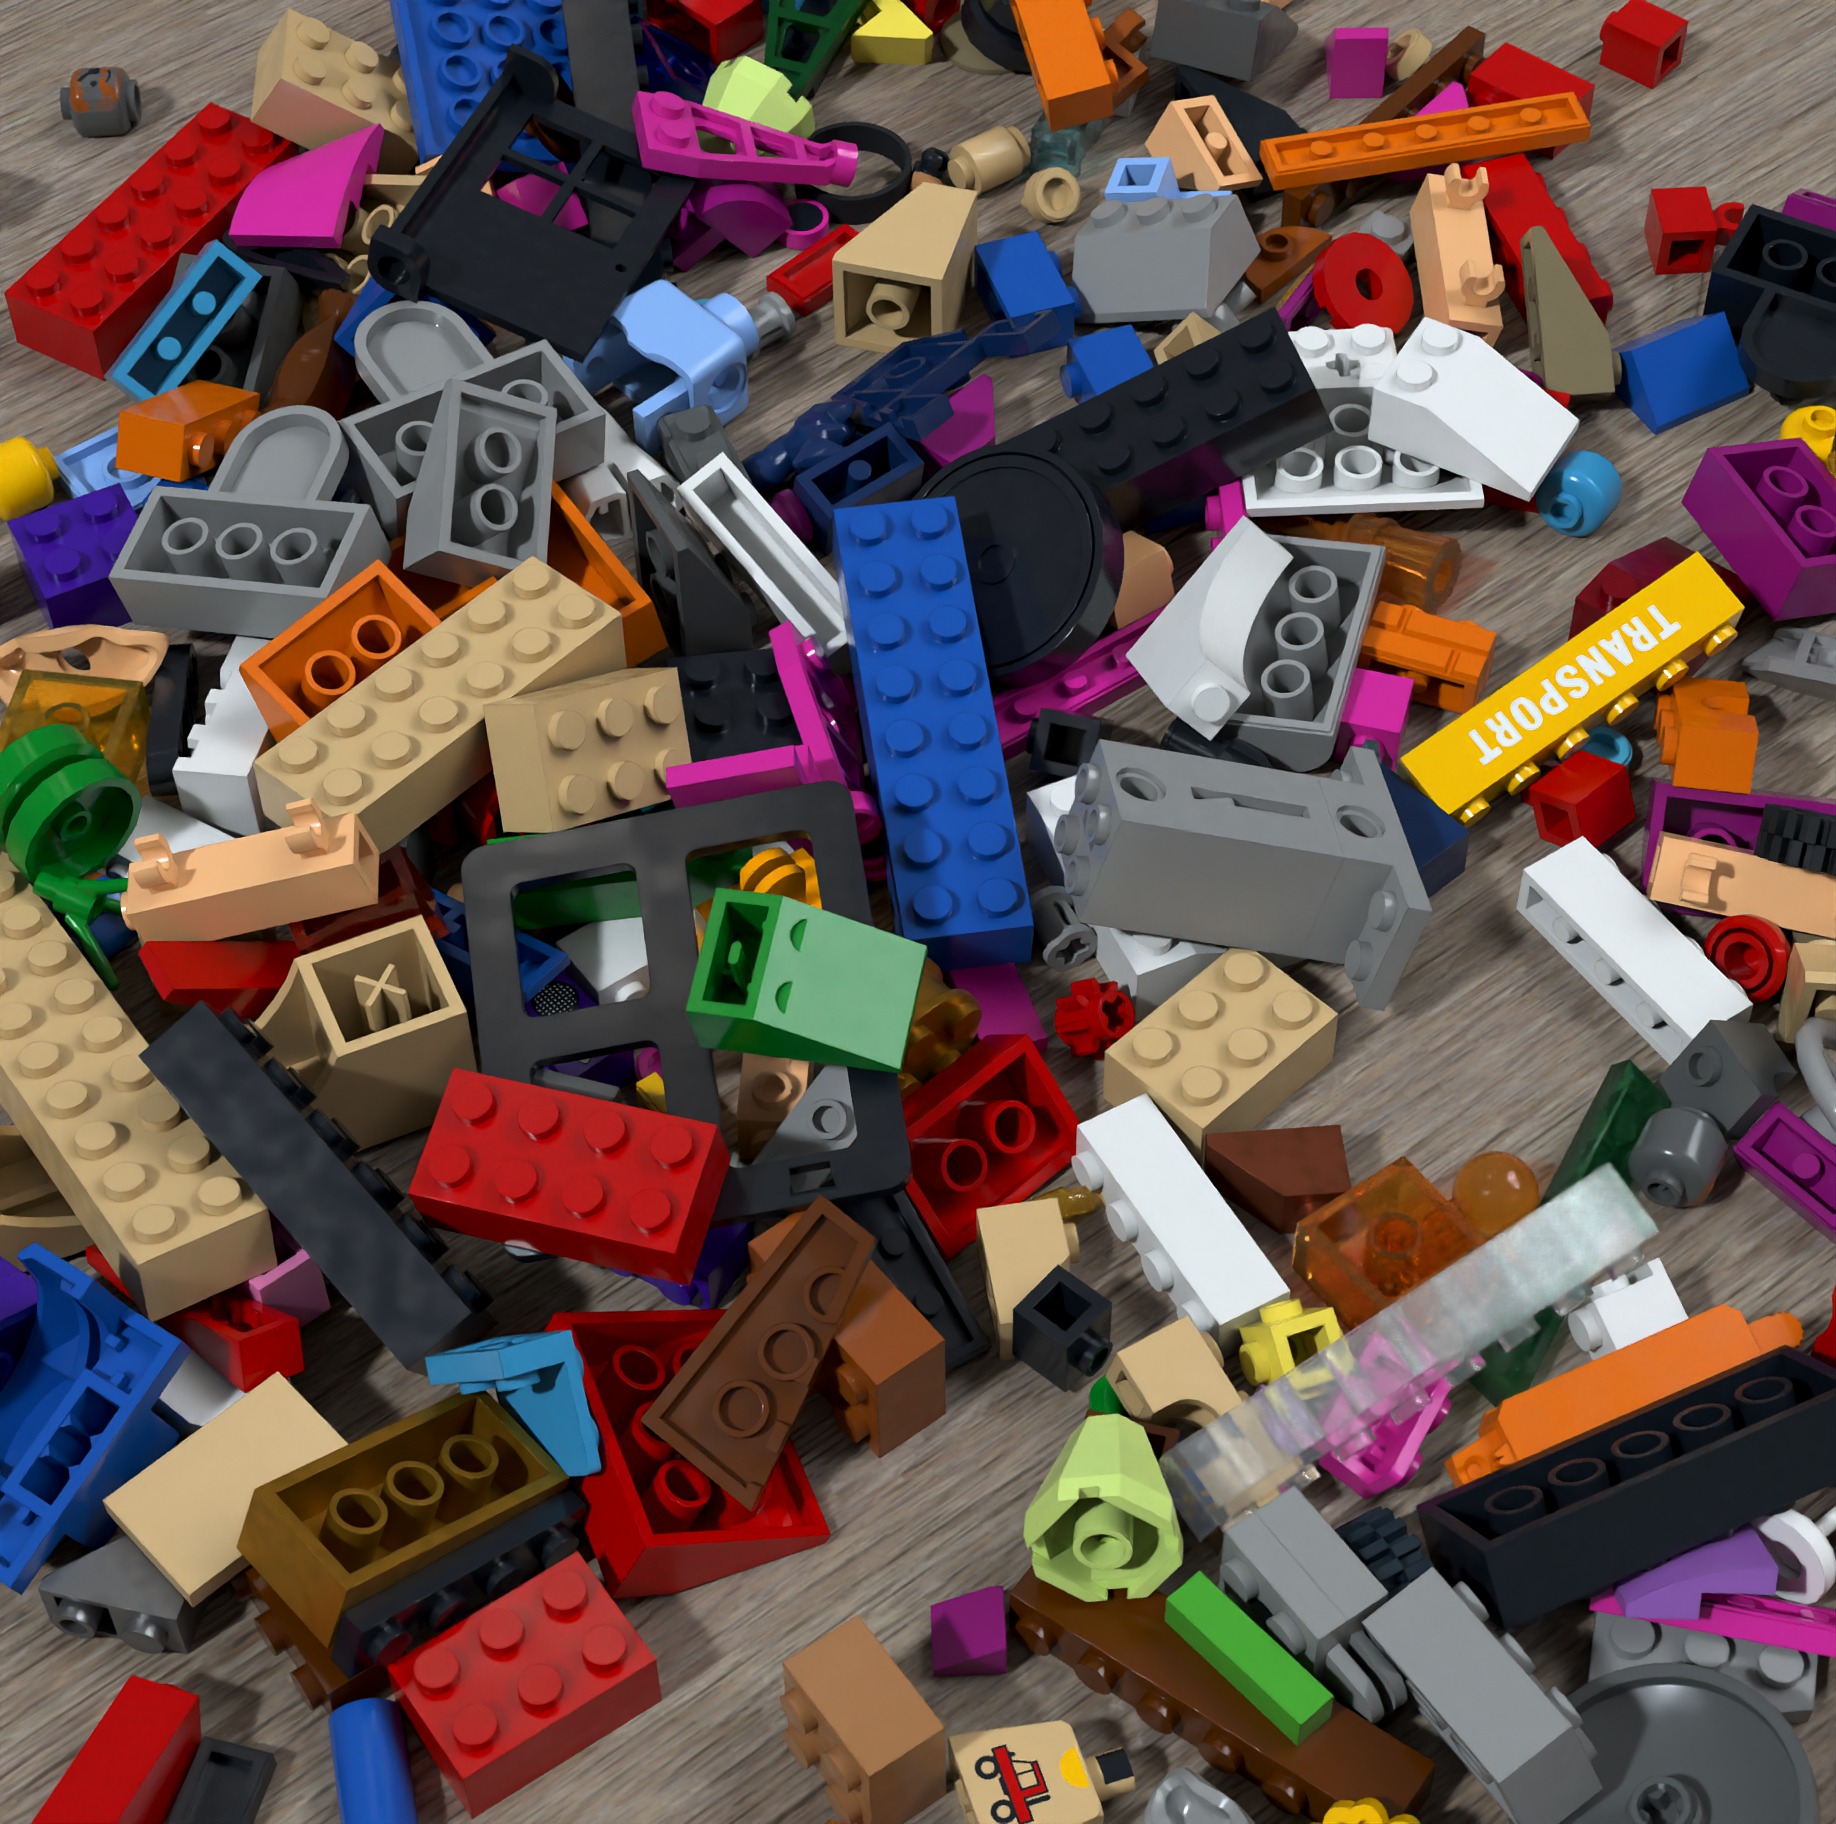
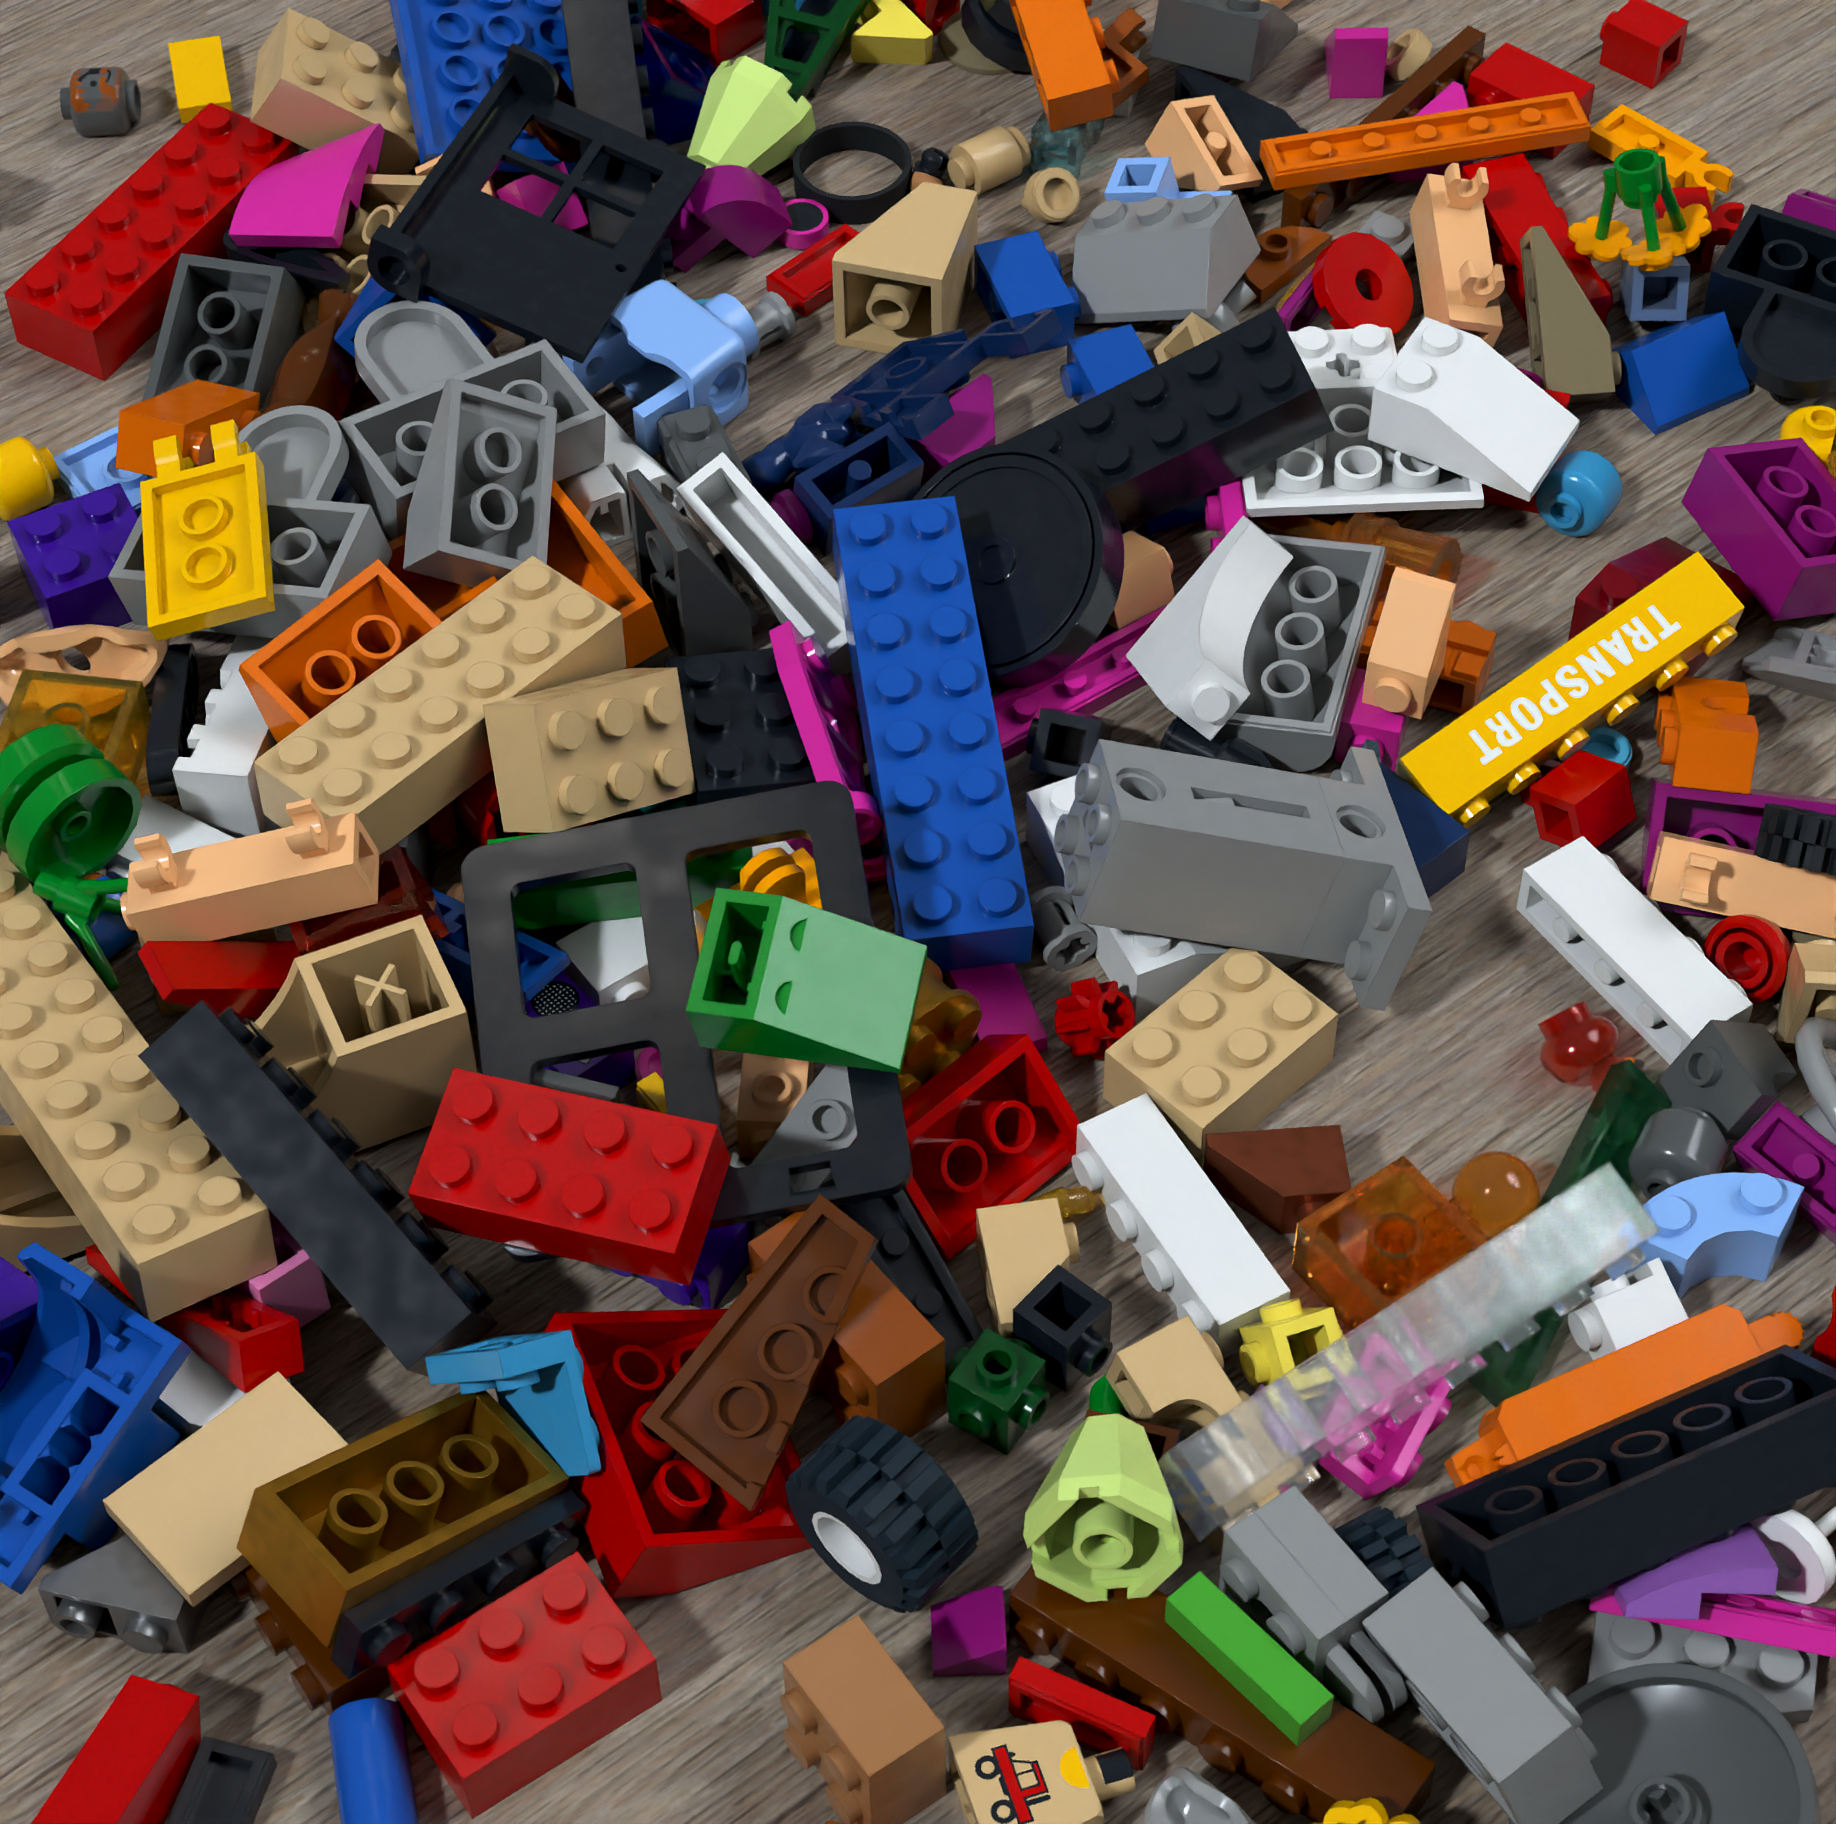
(183, 323): dark azure brick -> none
(199, 75): none -> yellow tile
(205, 537): none -> yellow tile
(670, 144): dark pink plate -> none
(741, 775): dark pink slope -> none
(882, 1513): none -> black wheel
(996, 1390): none -> dark green brick
(1095, 1717): none -> red tile
(1409, 643): none -> light nougat slope
(1577, 1041): none -> clear red animal
(1638, 180): none -> plant
(1655, 294): none -> sand blue brick
(1685, 161): none -> light orange plate
(1721, 1226): none -> light blue brick

